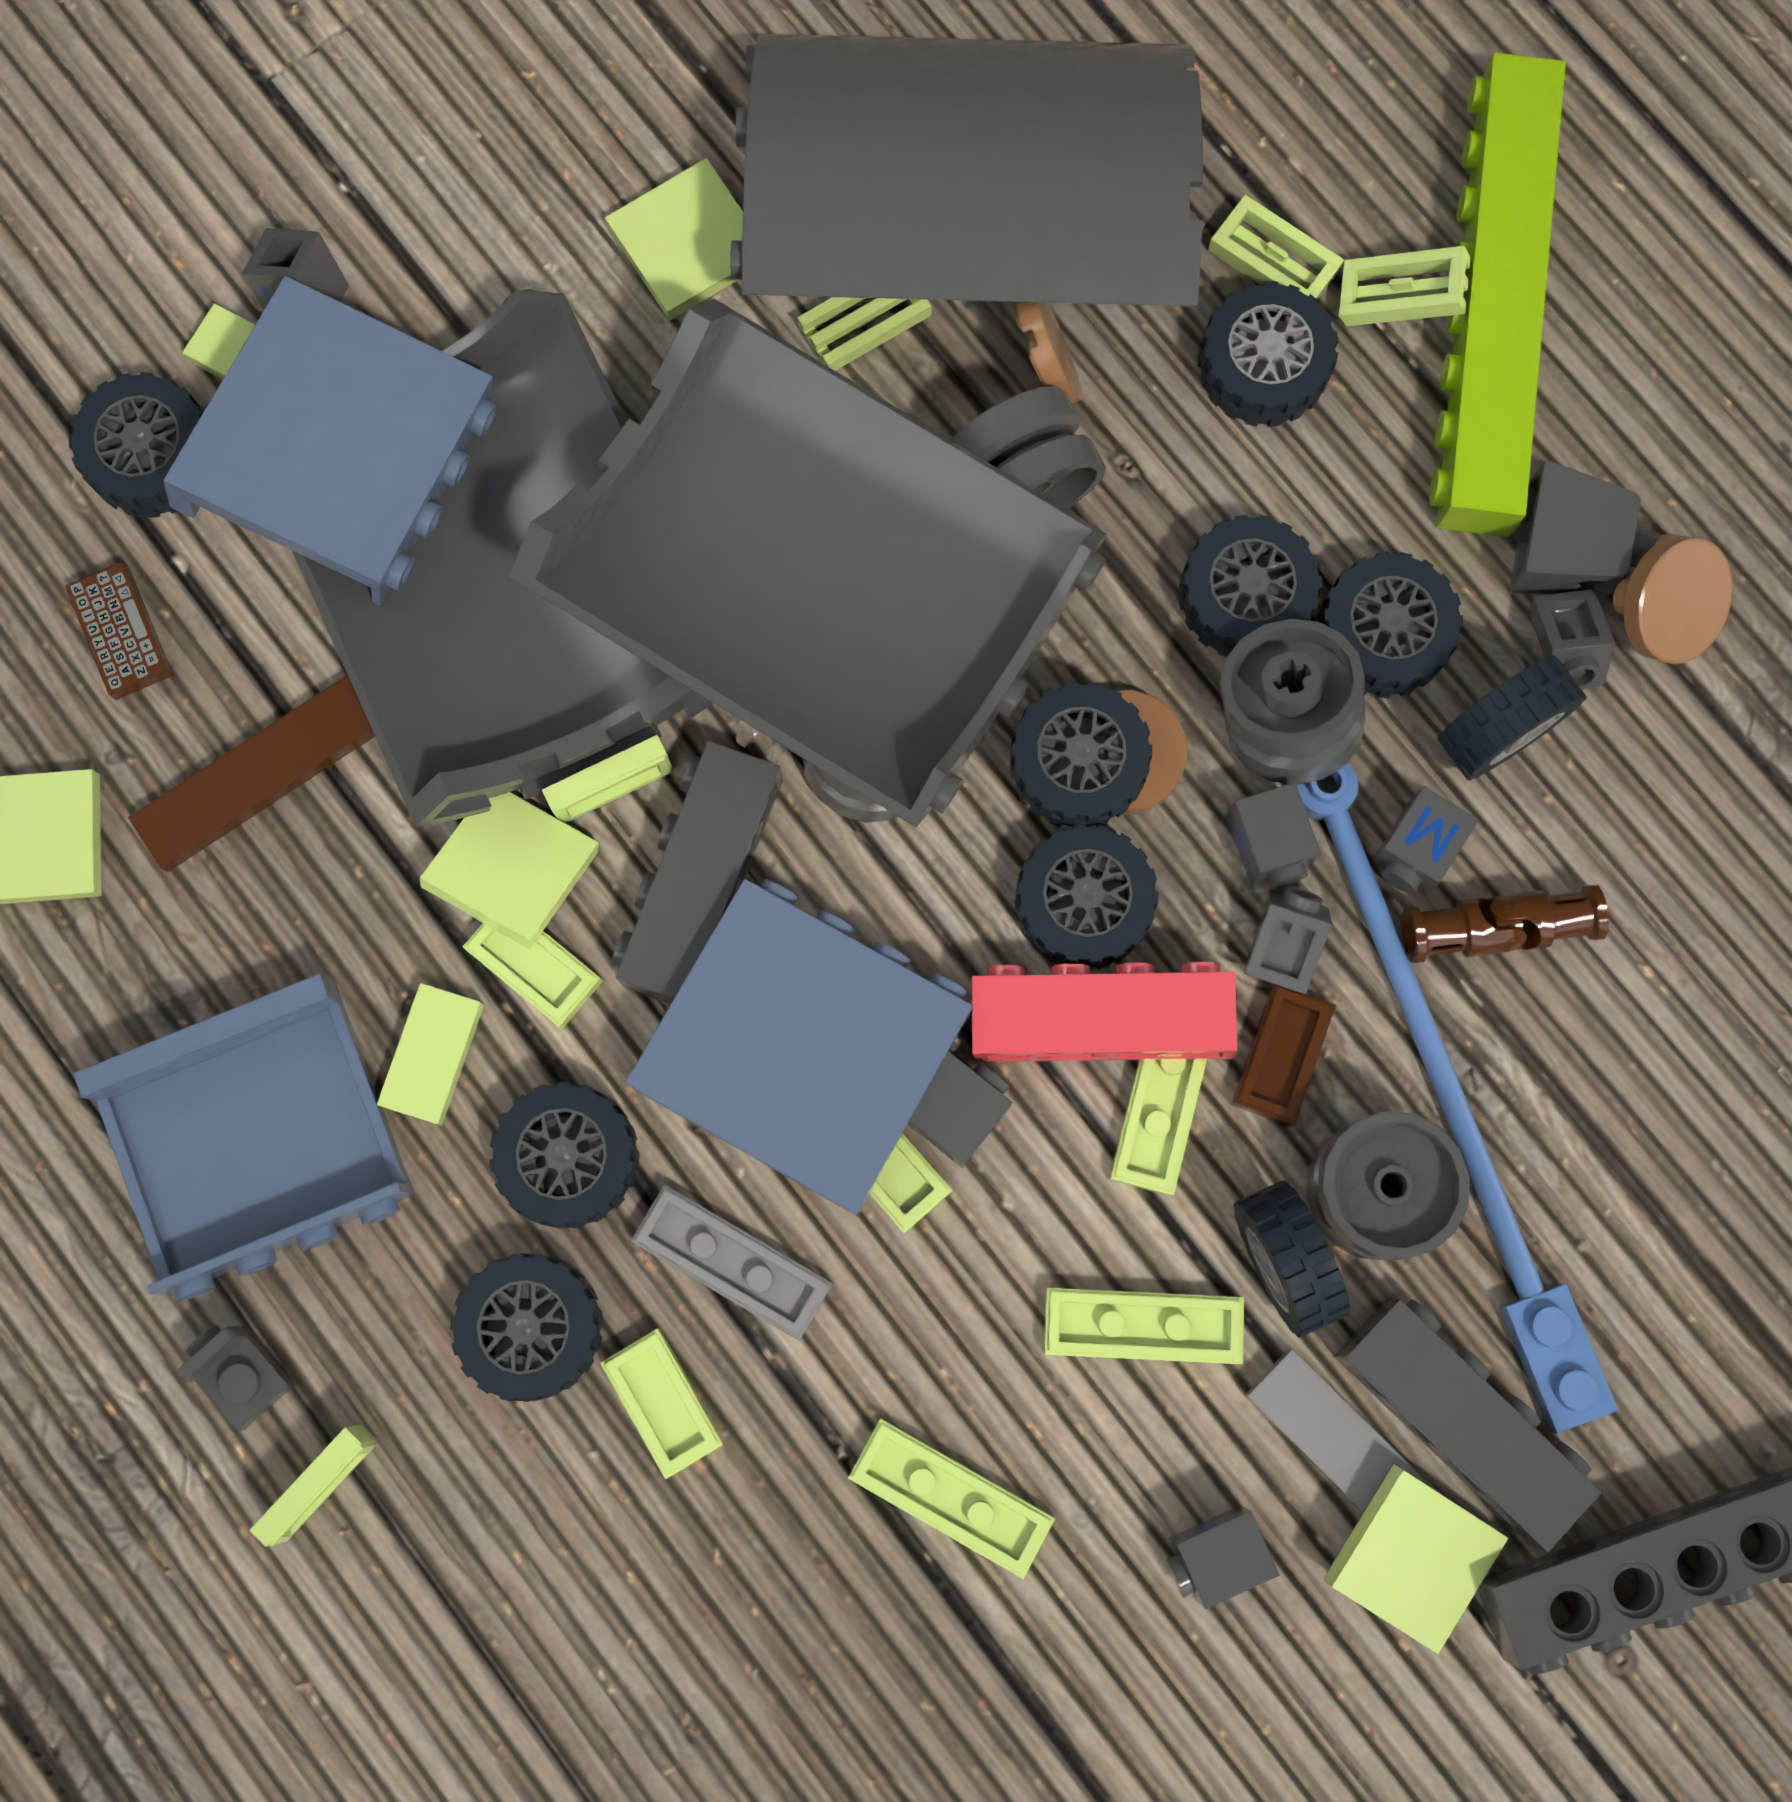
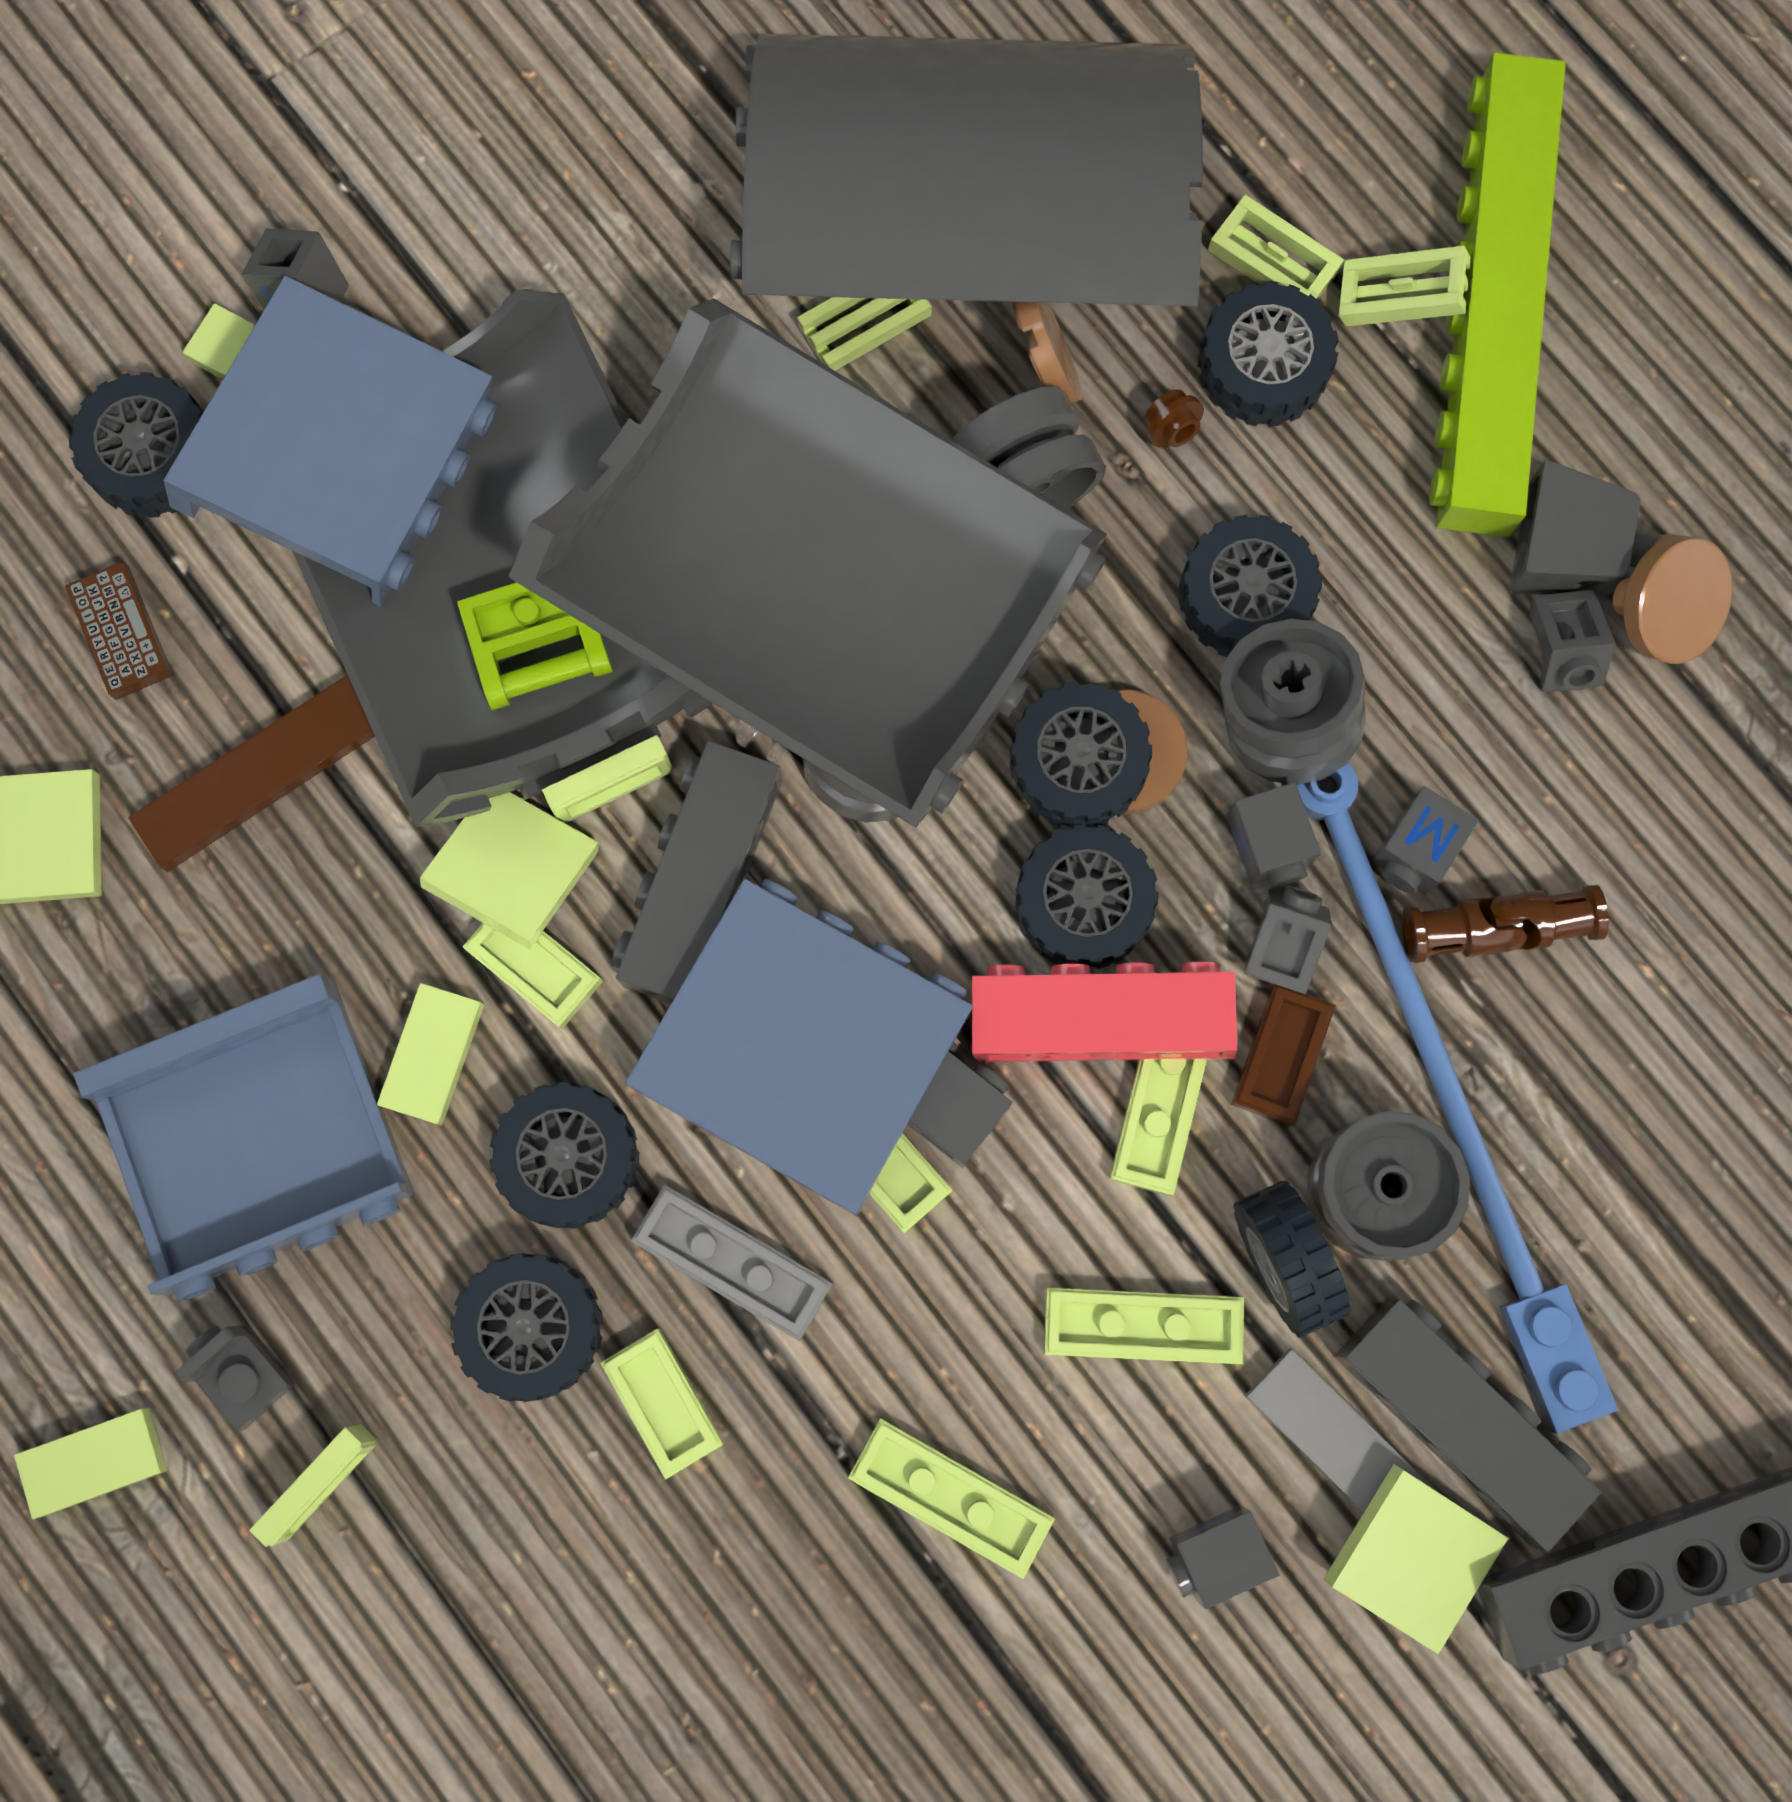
(90, 1463): none -> yellowish green tile
(517, 621): none -> lime plate
(681, 237): yellowish green tile -> none
(1173, 419): none -> reddish brown plate
(1396, 619): black wheel -> none
(1511, 717): black wheel -> none

